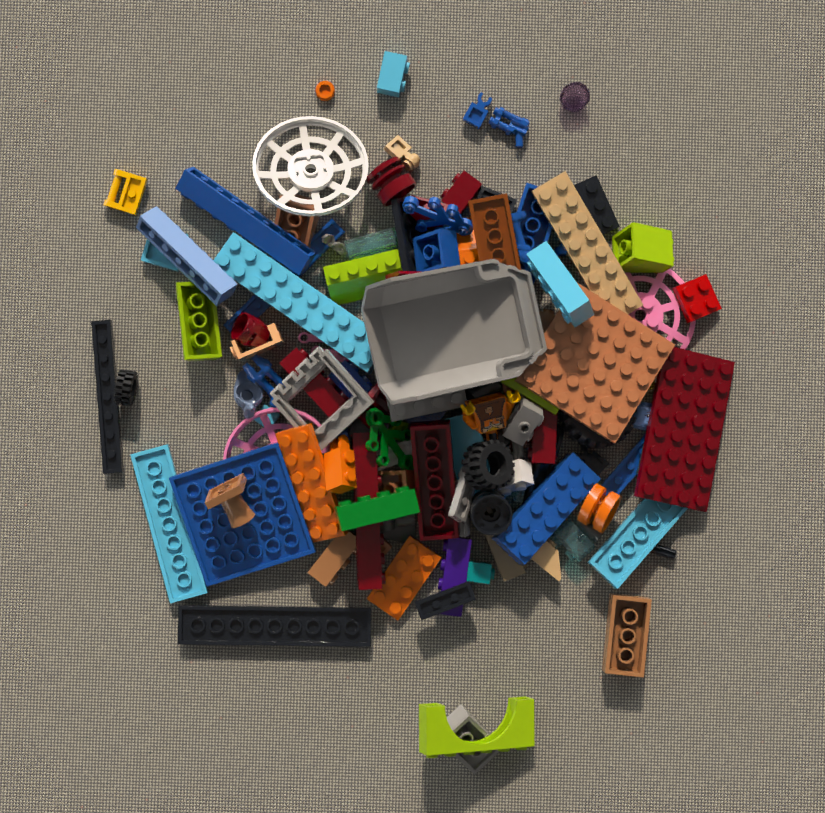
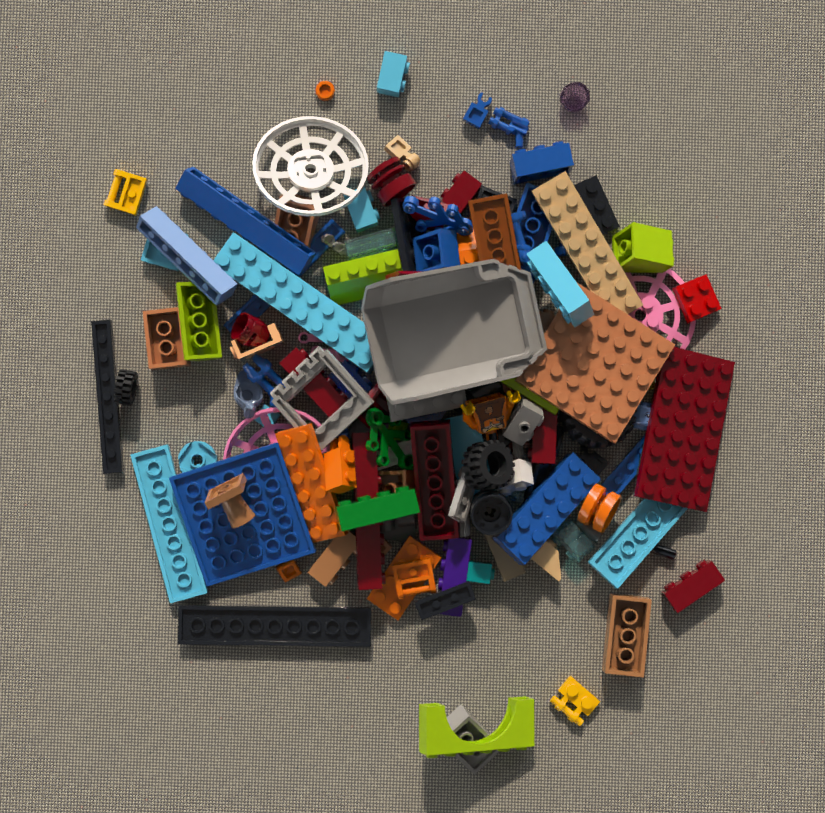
(164, 339): none -> nougat brick
(195, 449): none -> medium azure plate
(288, 570): none -> orange slope
(362, 211): none -> medium azure brick
(414, 572): none -> orange plate
(541, 162): none -> blue brick
(579, 696): none -> yellow plate
(692, 585): none -> dark red brick

